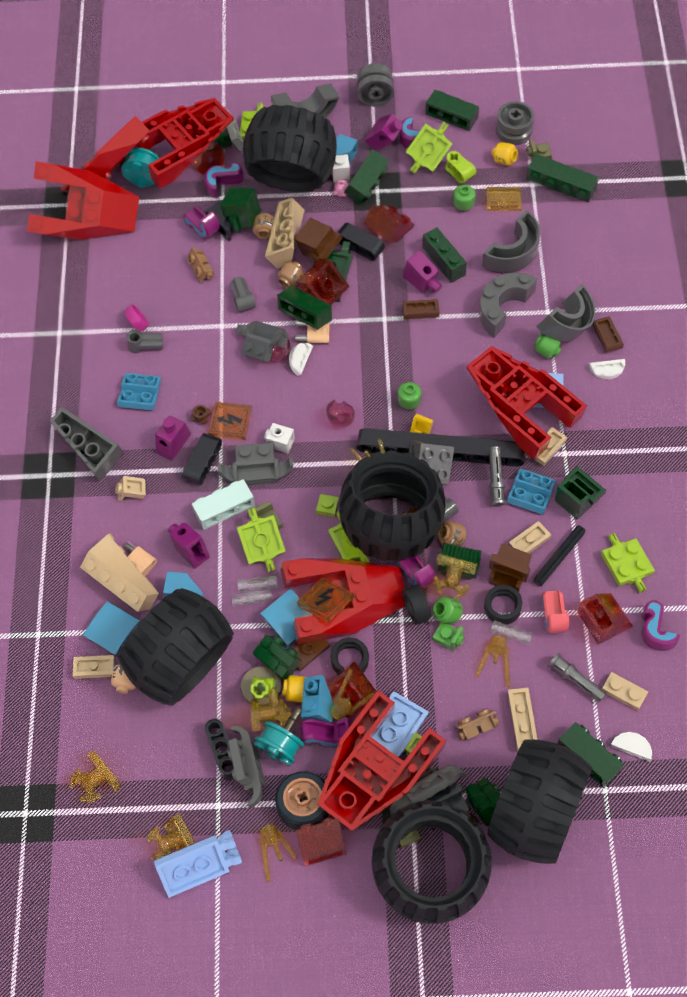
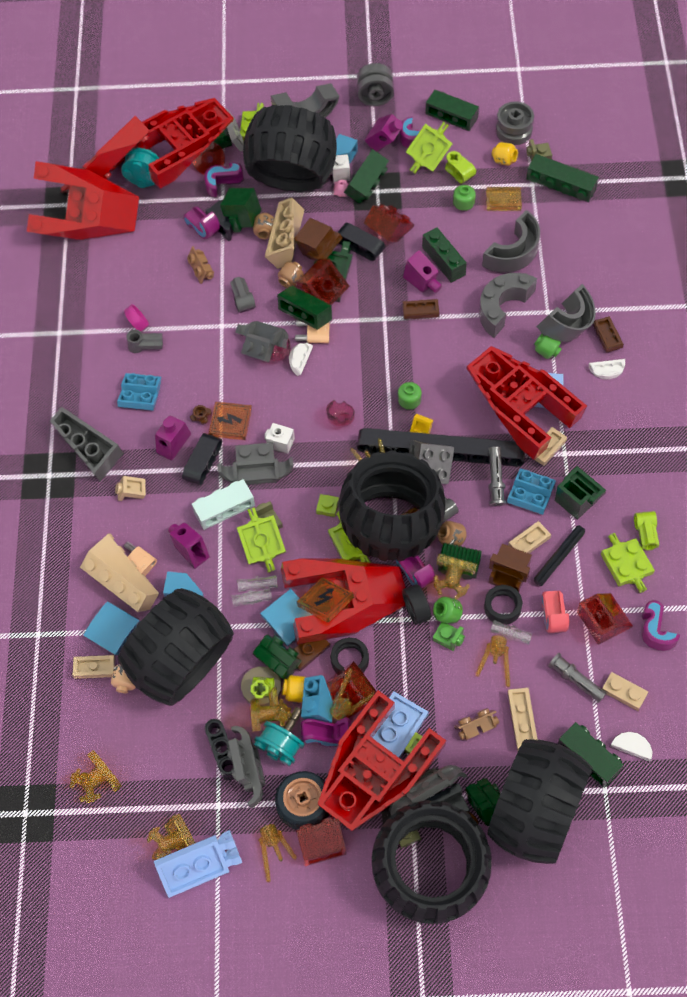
(646, 525): none -> lime piece

